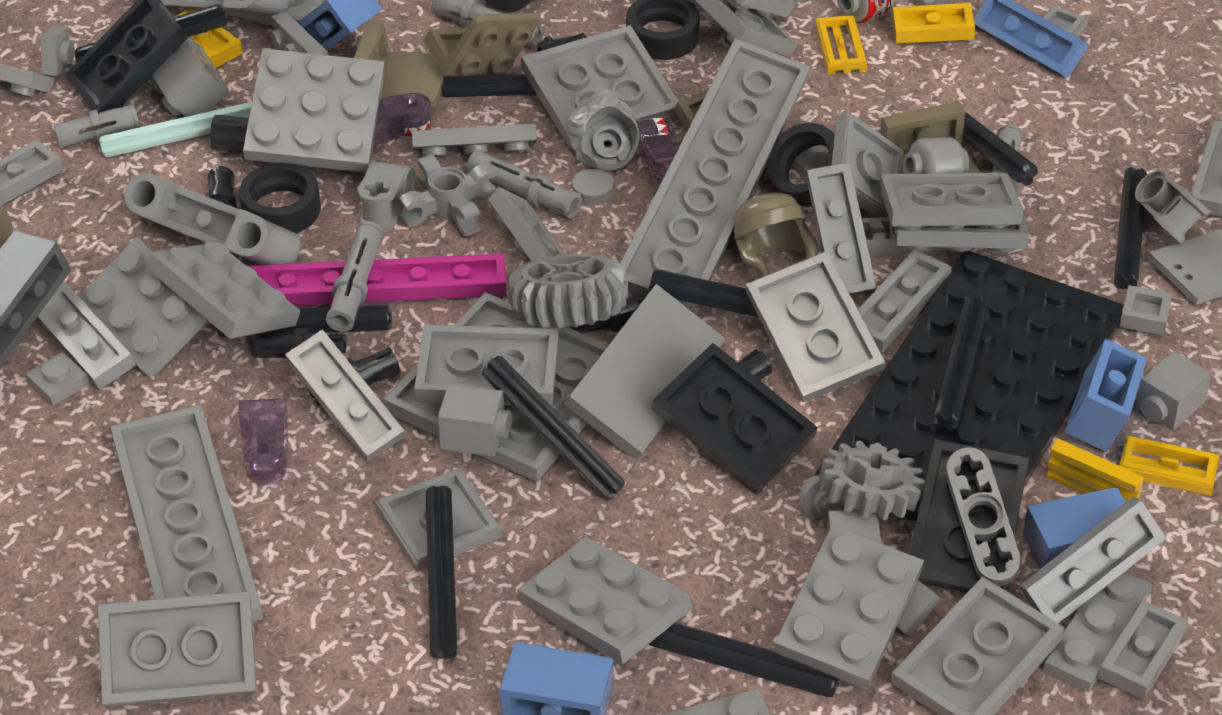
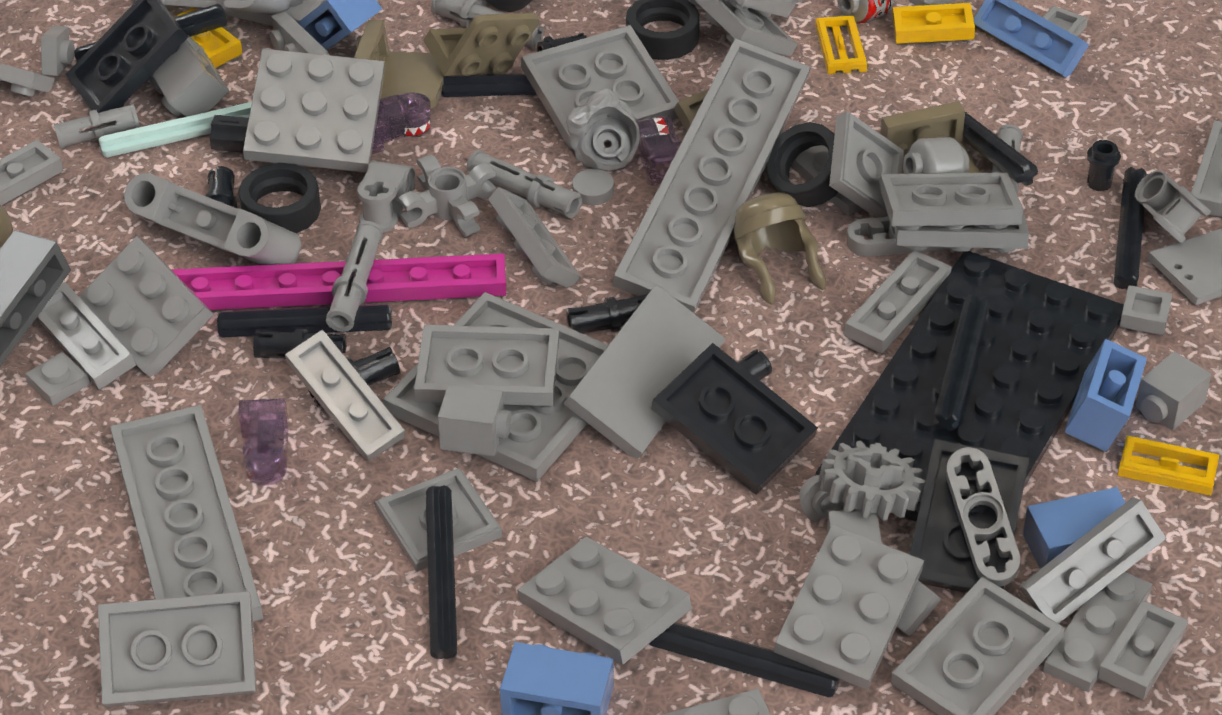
(223, 289): light grey plate -> none
(474, 138): light grey plate -> none
(553, 428): black axle -> none
(568, 290): light grey gear -> none
(703, 292): black axle -> none
(815, 327): light grey plate -> none
(841, 225): light grey plate -> none
(1089, 472): yellow tile -> none
(1103, 159): none -> black pin

